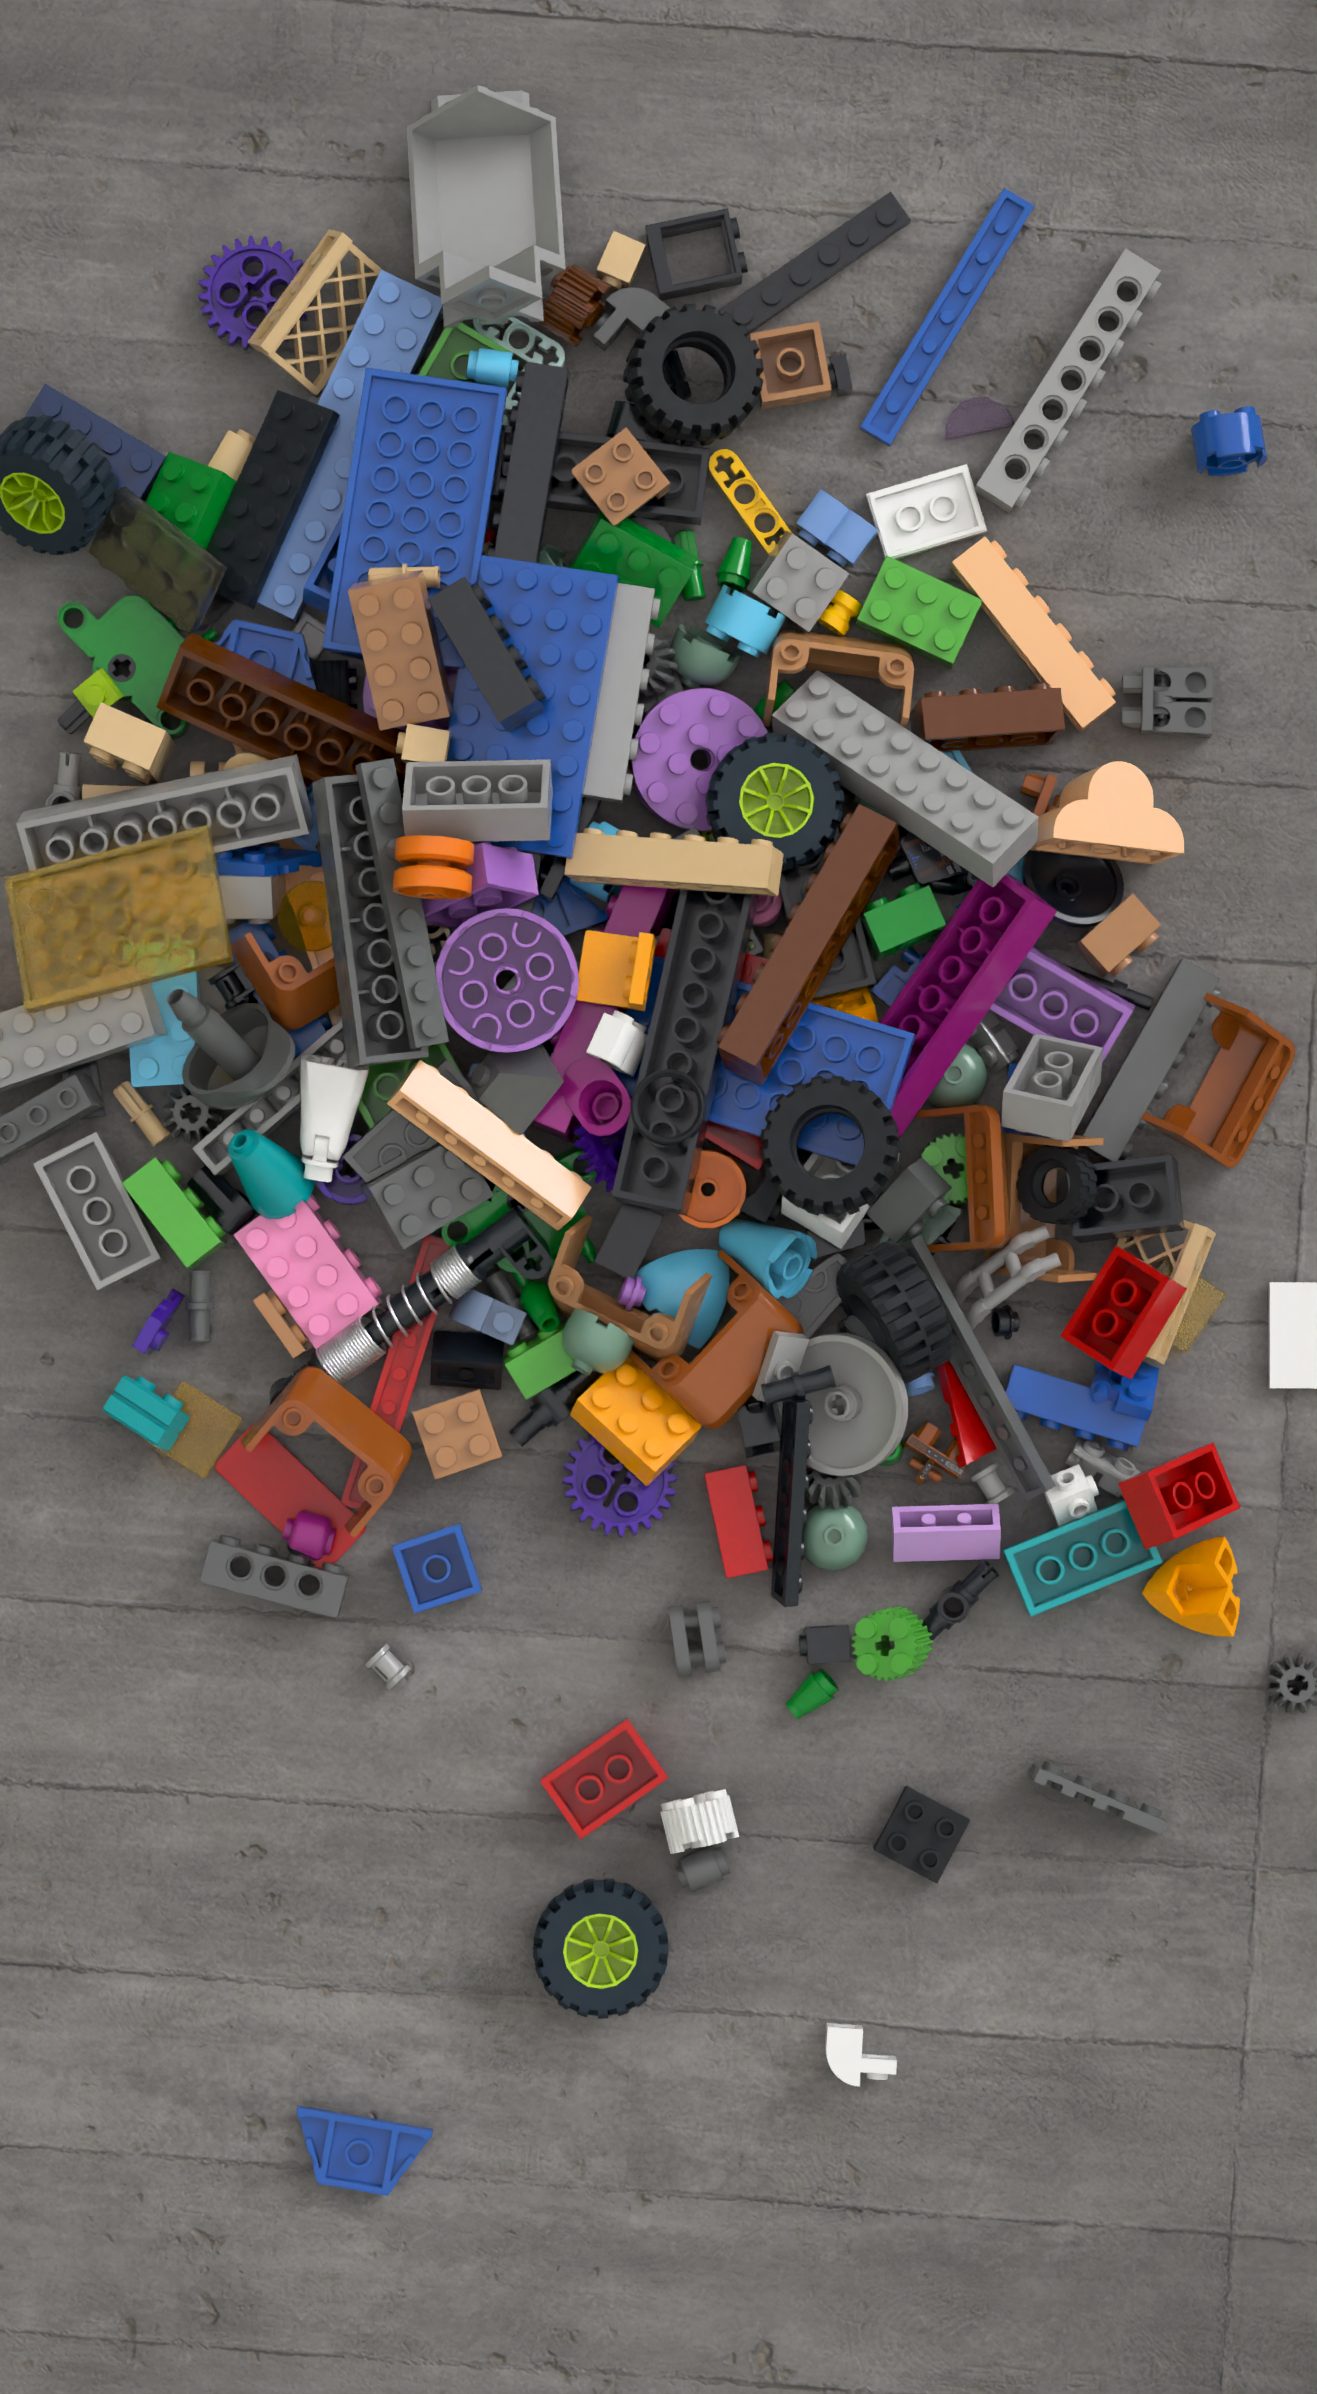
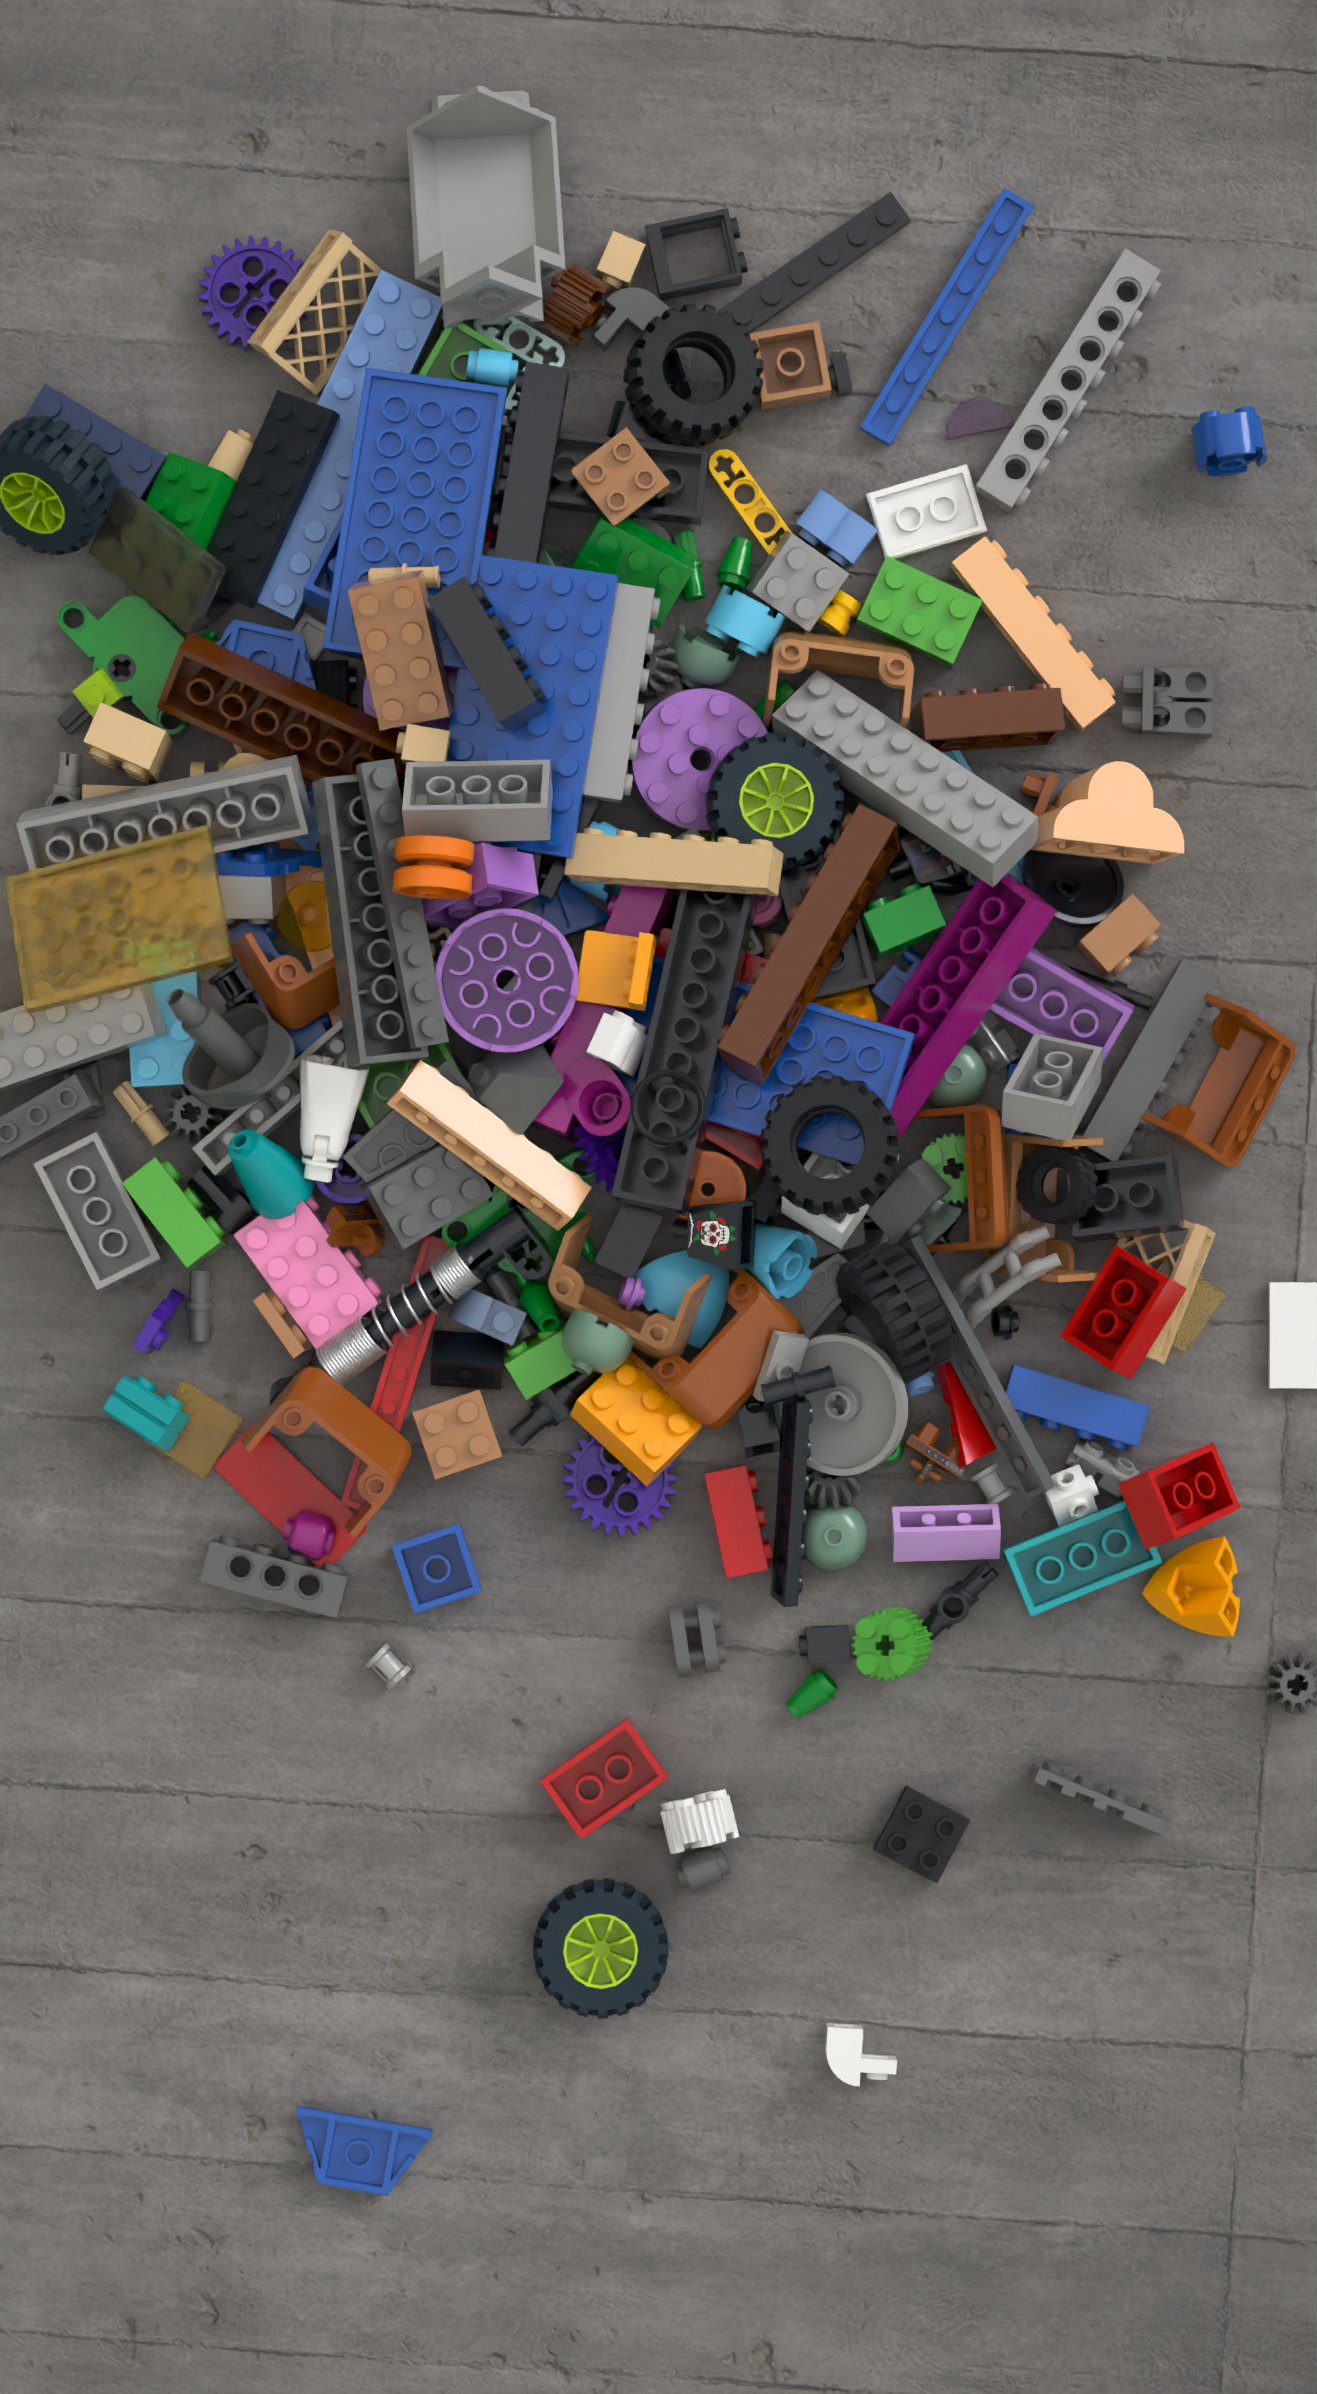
(356, 1229): none -> dark orange hips
(720, 1233): none -> black torso
(1132, 1395): blue plate -> none

